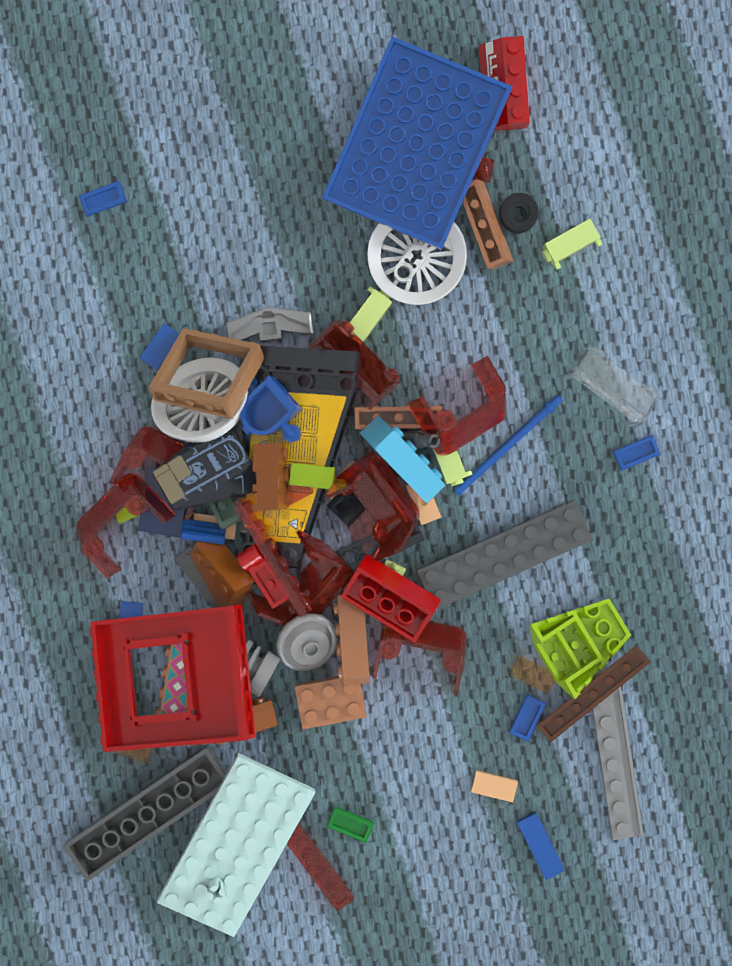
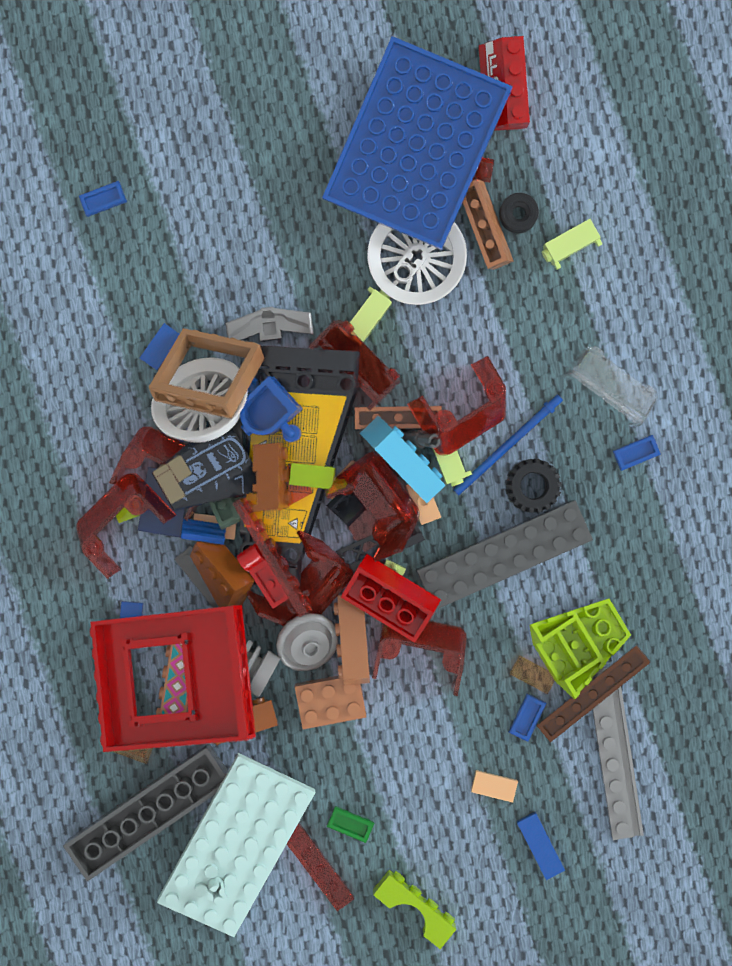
(394, 891): none -> lime arch
(551, 491): none -> black tyre

